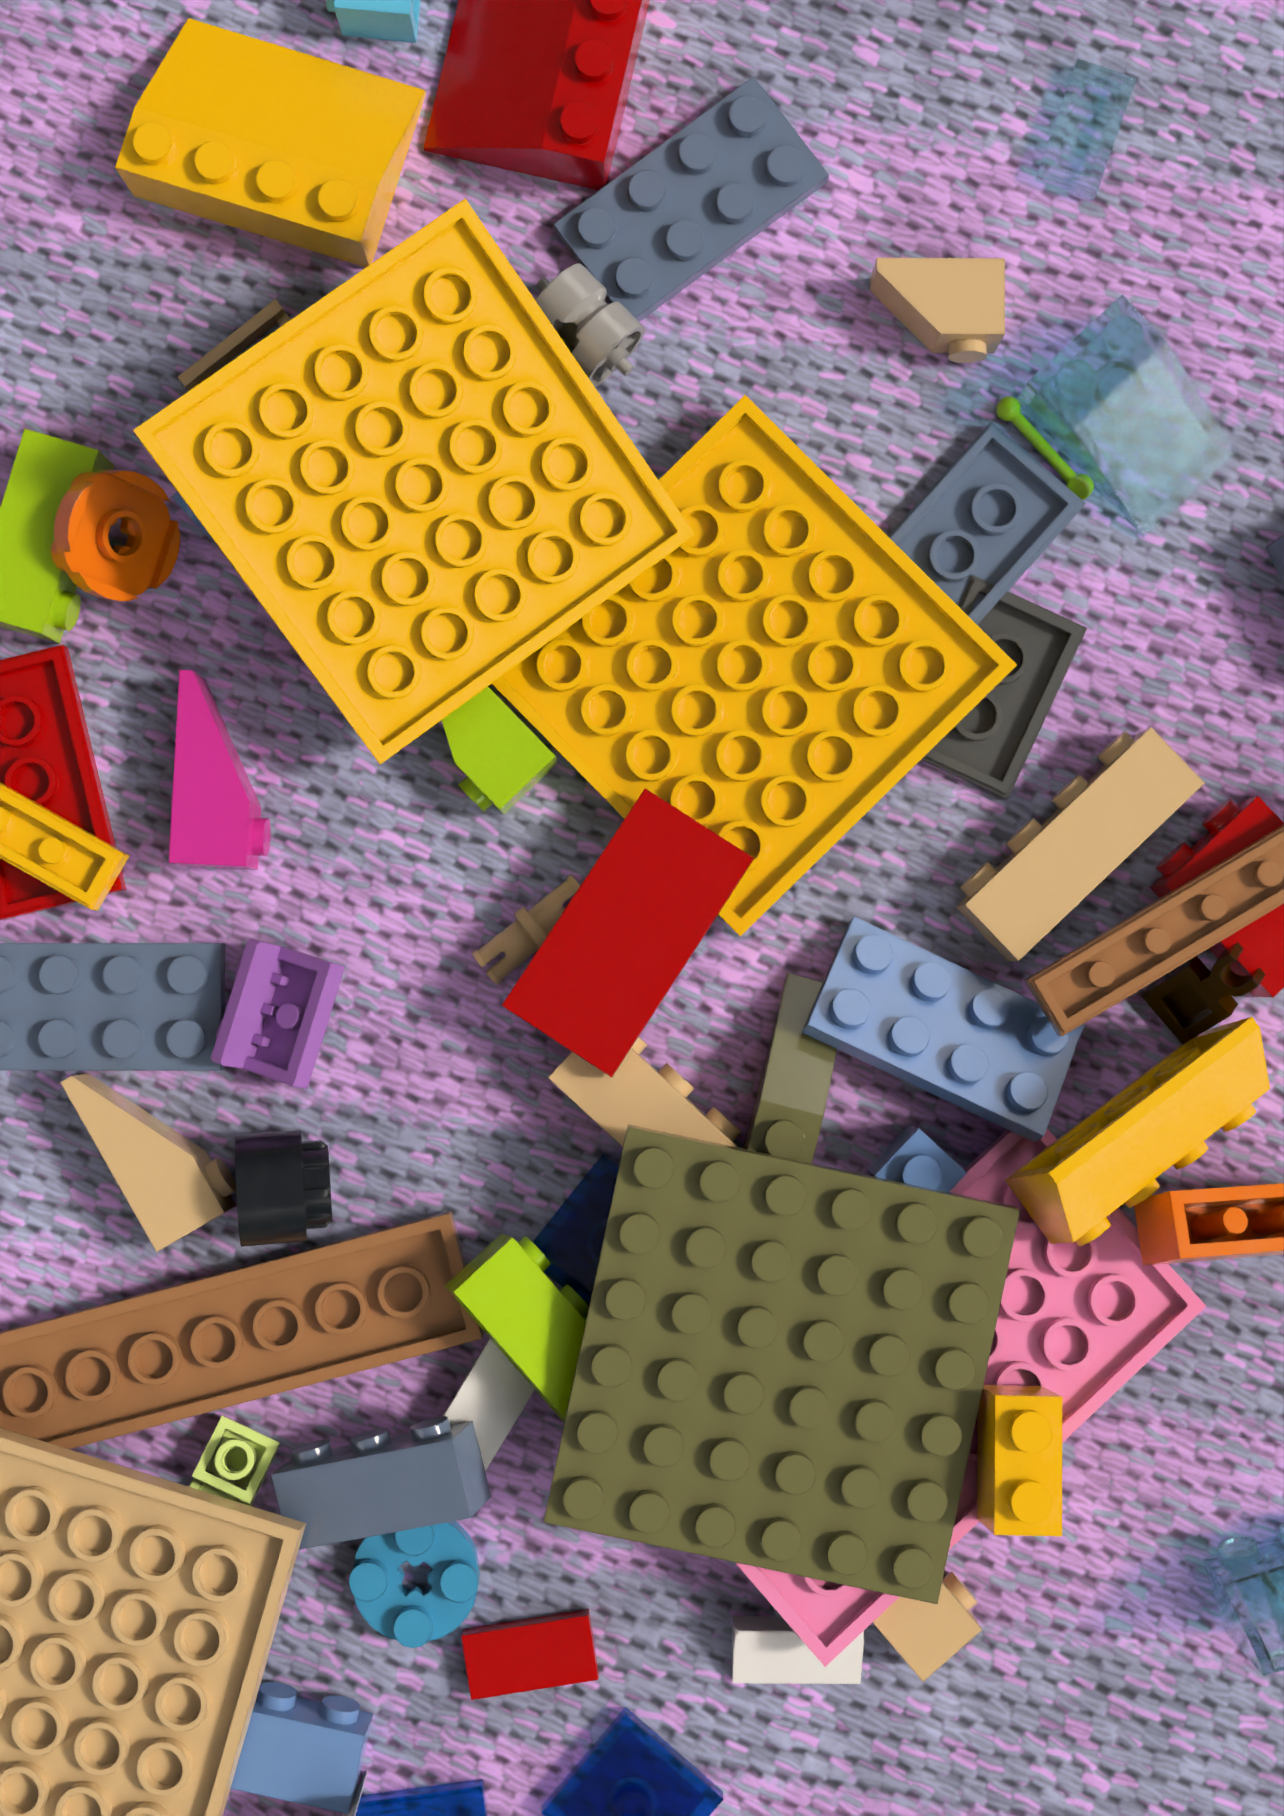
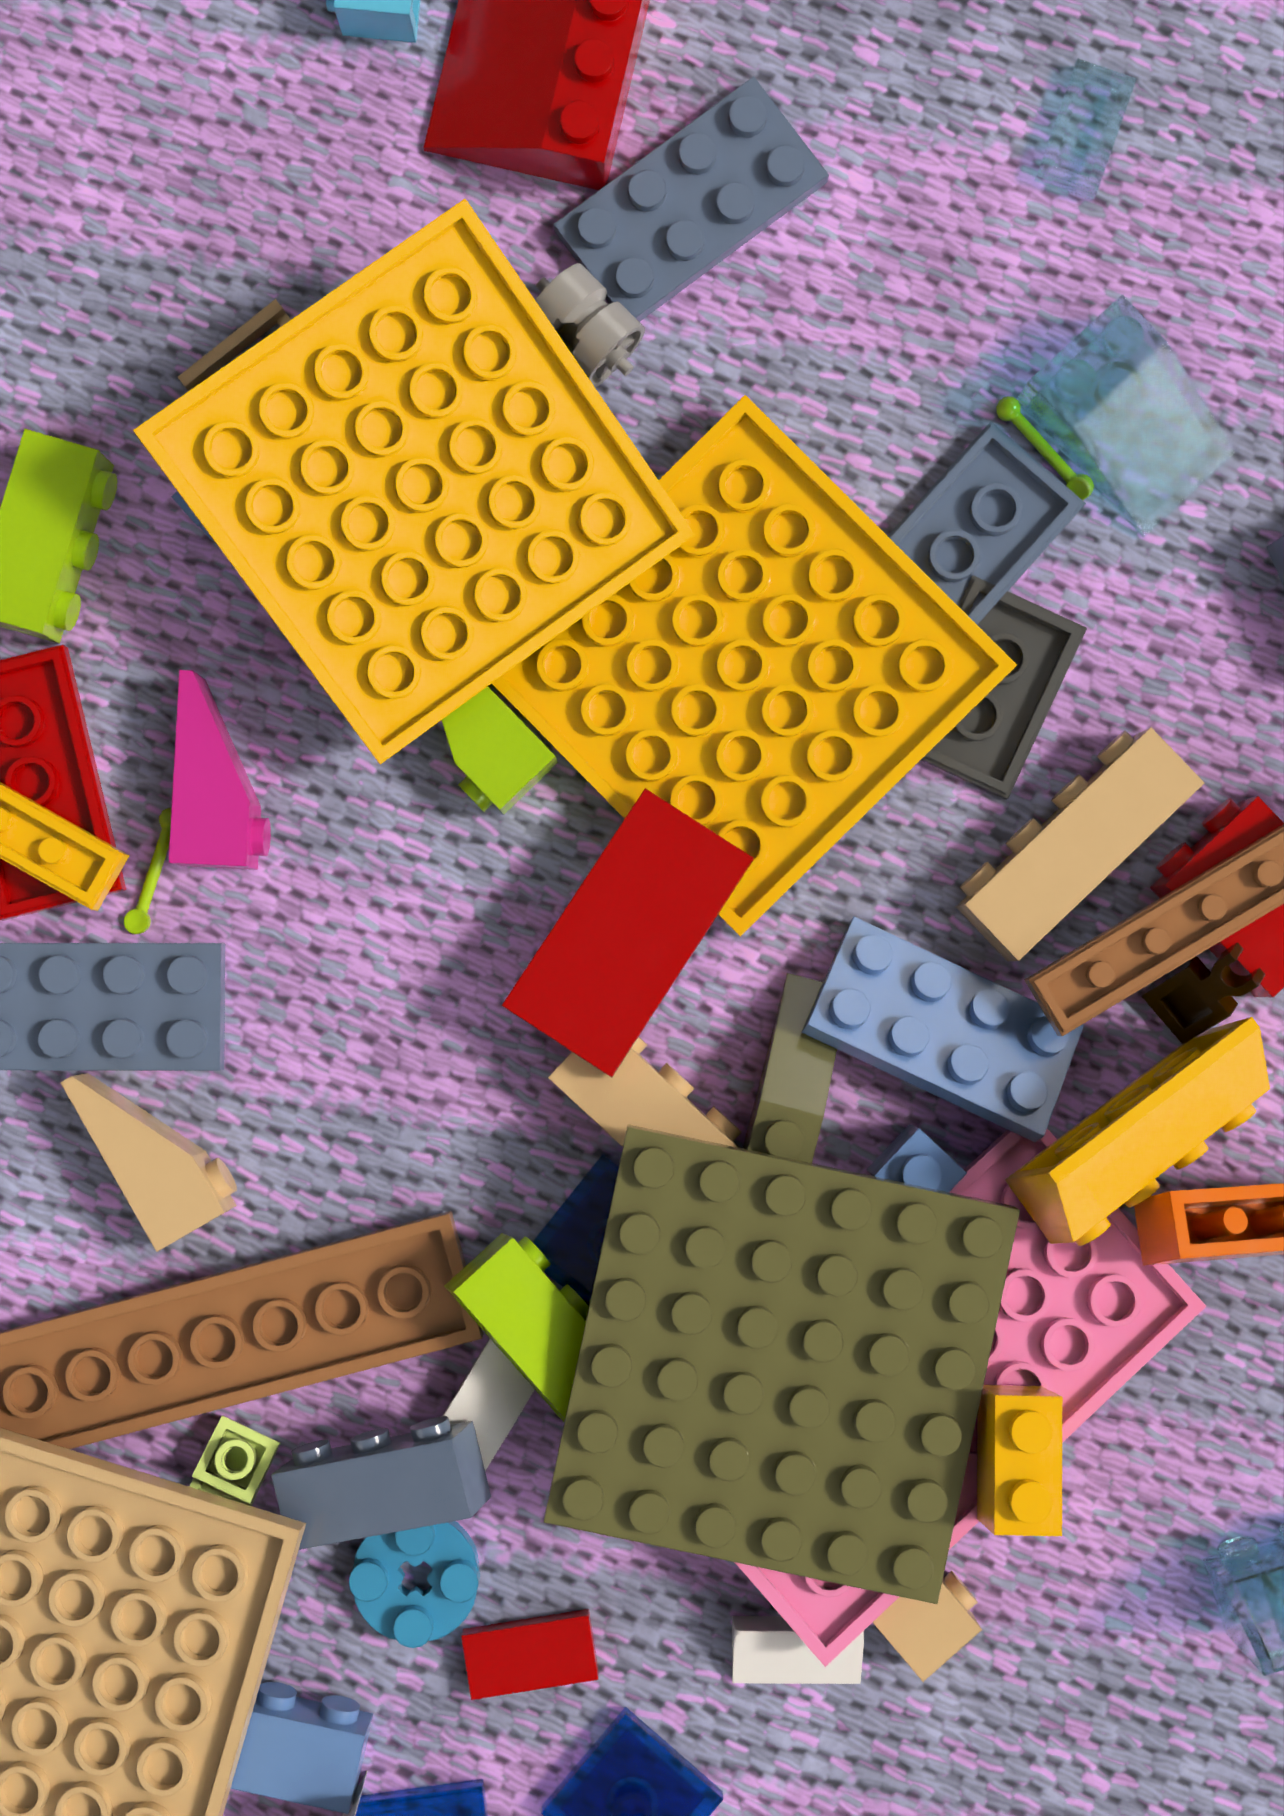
(83, 530): orange plate -> none
(138, 919): none -> lime hinge
(271, 141): yellow slope -> none
(277, 1013): medium lavender bracket -> none
(281, 1187): black piece -> none
(526, 933): tan pin -> none
(946, 302): tan slope -> none

